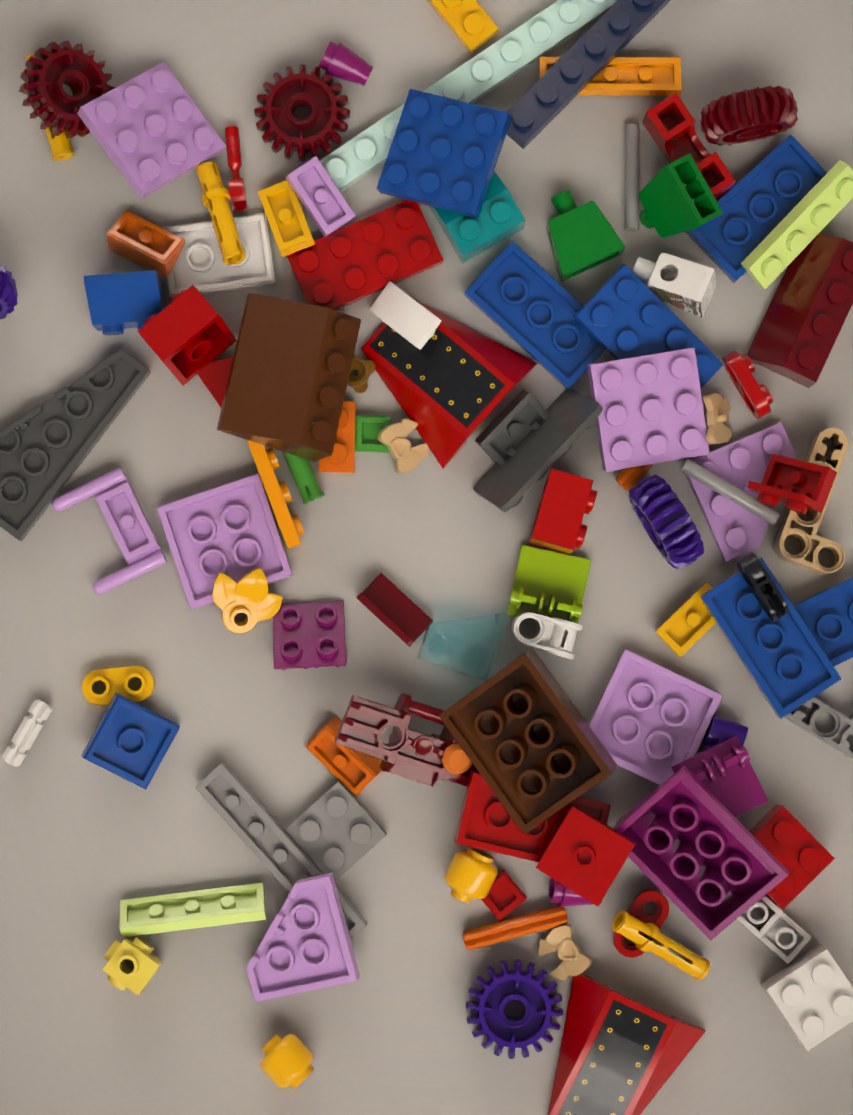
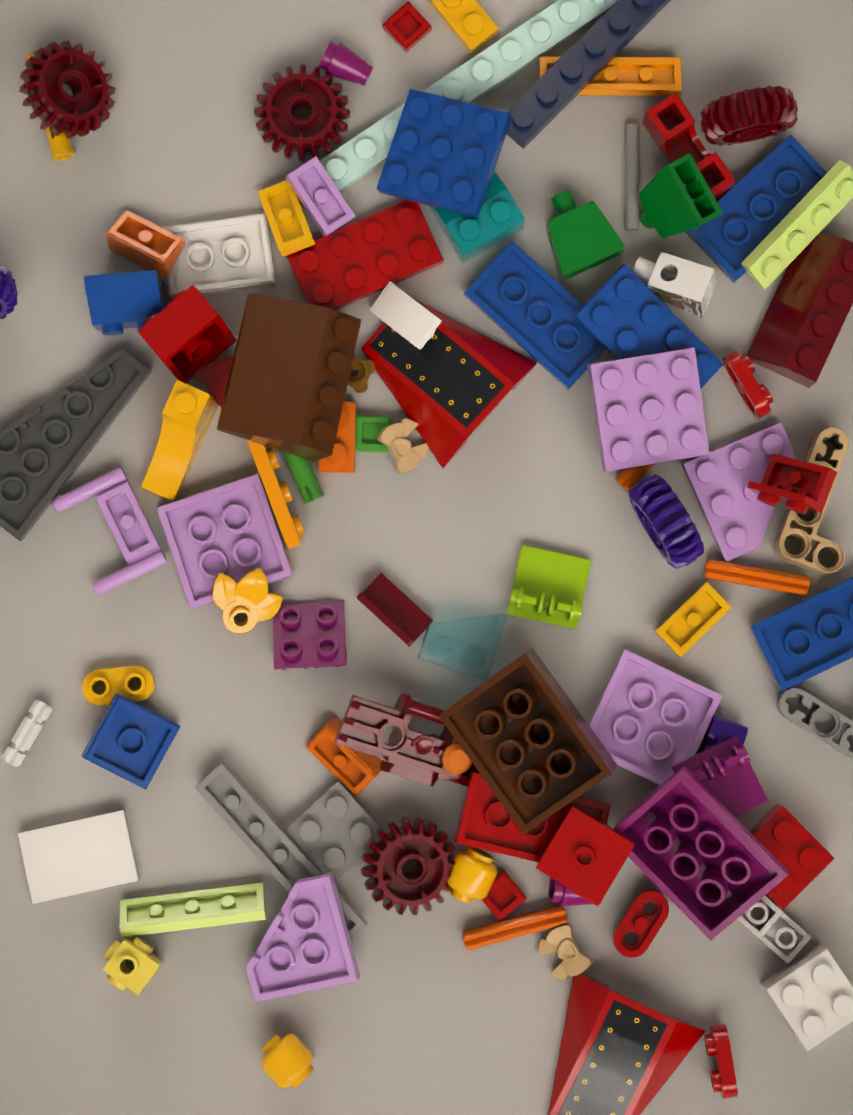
(78, 856): none -> white tile
(151, 130): lavender plate -> none
(182, 432): none -> yellow arch
(217, 200): yellow pin -> none
(236, 185): red piece -> none
(391, 853): none -> dark red gear
(407, 26): none -> red tile
(520, 1030): dark purple gear -> none
(528, 441): dark grey bracket -> none
(549, 634): white piece -> none
(561, 512): red brick -> none
(630, 926): yellow pin -> none
(717, 431): tan piece -> none
(718, 1045): none -> red plate
(730, 491): light grey bar -> none
(756, 577): none -> orange axle
(762, 586): black piece -> none
(777, 654): blue plate -> none

